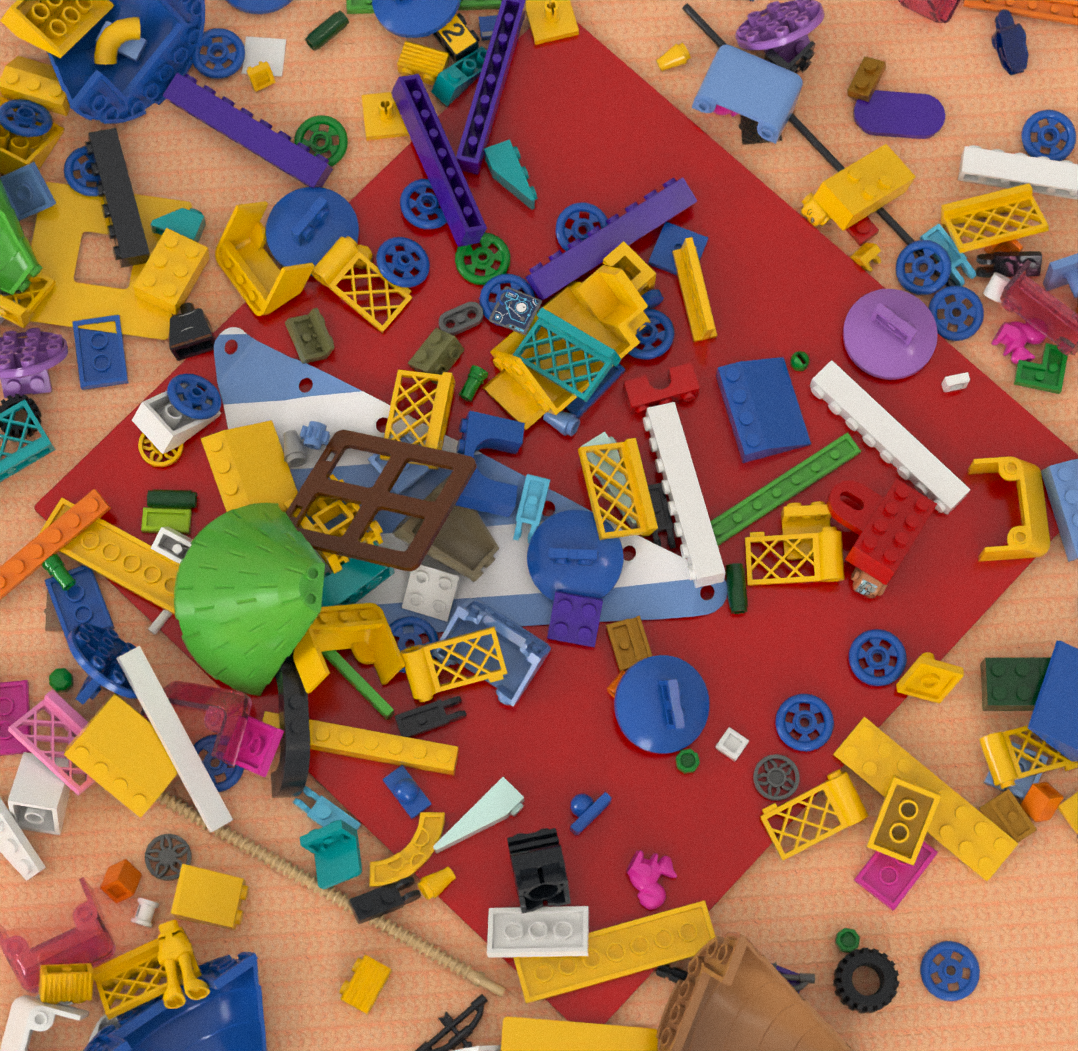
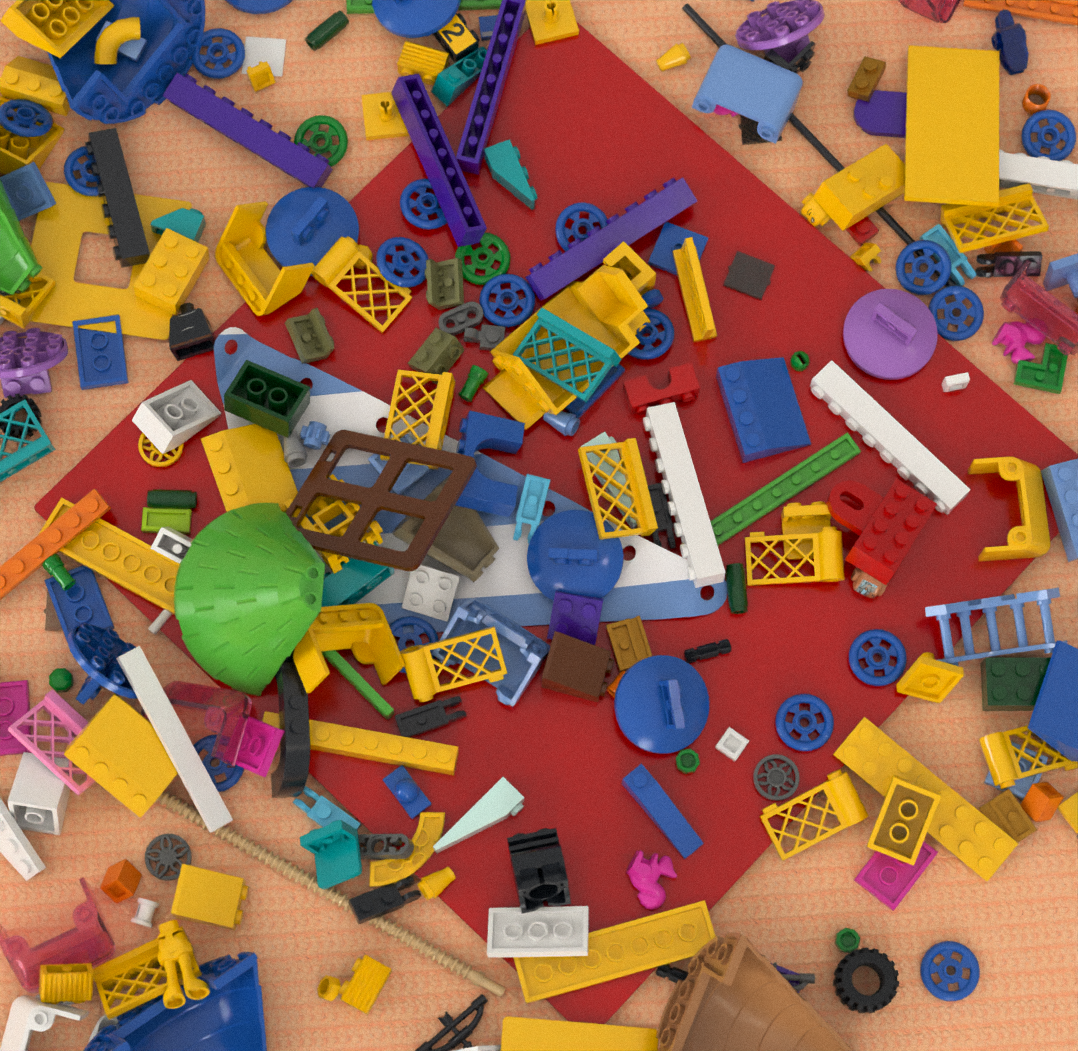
(194, 396): blue plate -> none
(267, 398): none -> dark green brick
(329, 988): none -> yellow tile
(388, 851): none -> dark grey beam
(444, 283): none -> olive bracket
(488, 337): none -> dark grey plate
(516, 312): sticker -> none
(576, 668): none -> reddish brown slope
(587, 810): blue tile -> none
(661, 810): none -> blue slope
(707, 651): none -> black axle
(749, 275): none -> clear smoke piece
(952, 126): none -> yellow tile
(989, 606): none -> medium blue fence
(995, 287): white beam -> none
(1040, 90): none -> orange piece

